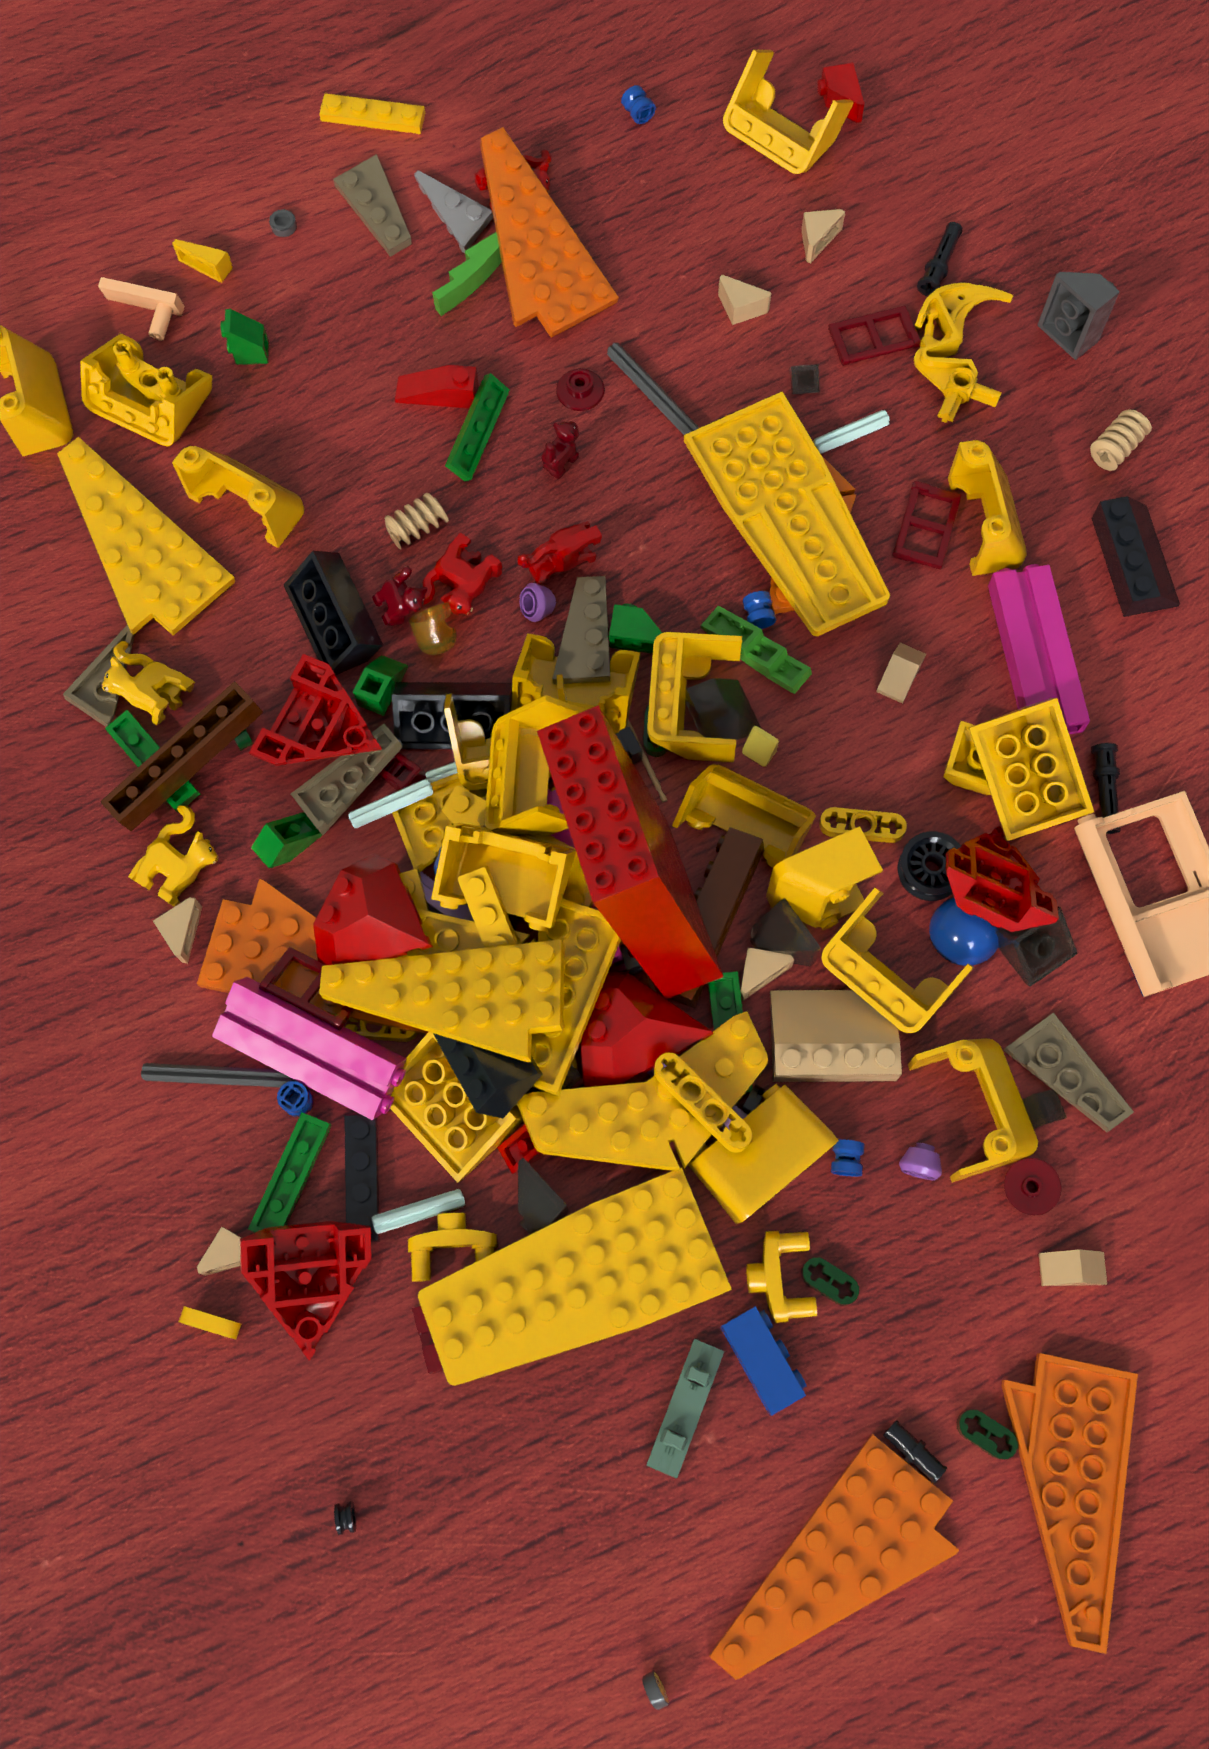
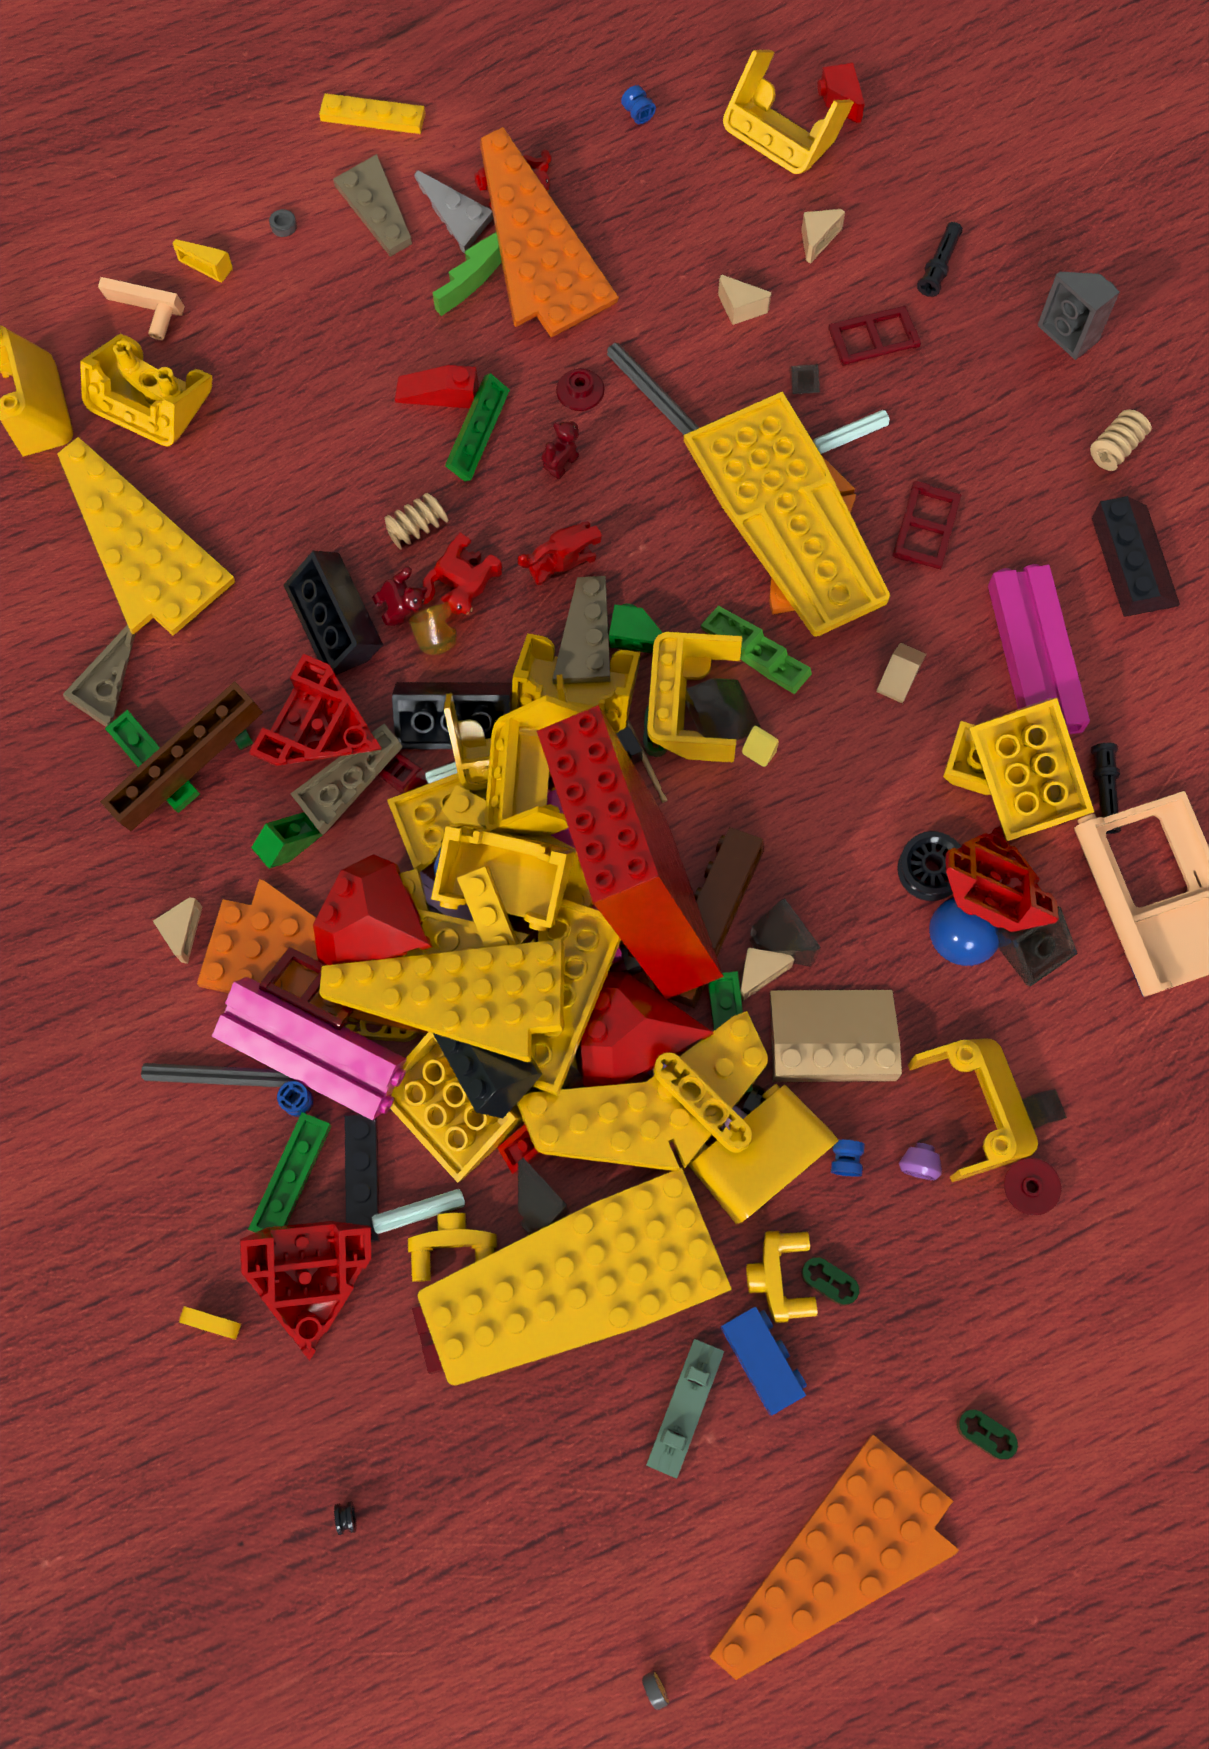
(149, 688): yellow animal -> none
(165, 859): yellow animal -> none
(213, 473): yellow windscreen -> none
(221, 1254): tan slope -> none
(245, 338): green slope -> none
(377, 684): green slope -> none
(390, 803): light aqua axle -> none
(536, 602): medium lavender cone -> none
(737, 802): yellow windscreen -> none
(758, 608): blue wheel -> none
(824, 879): yellow windscreen -> none
(872, 816): yellow beam -> none
(874, 982): yellow windscreen -> none
(915, 1451): black pin -> none
(952, 372): yellow piece -> none
(982, 477): yellow windscreen -> none
(1066, 1068): dark tan wing -> none
(1072, 1268): tan slope -> none
(1075, 1463): orange wing -> none

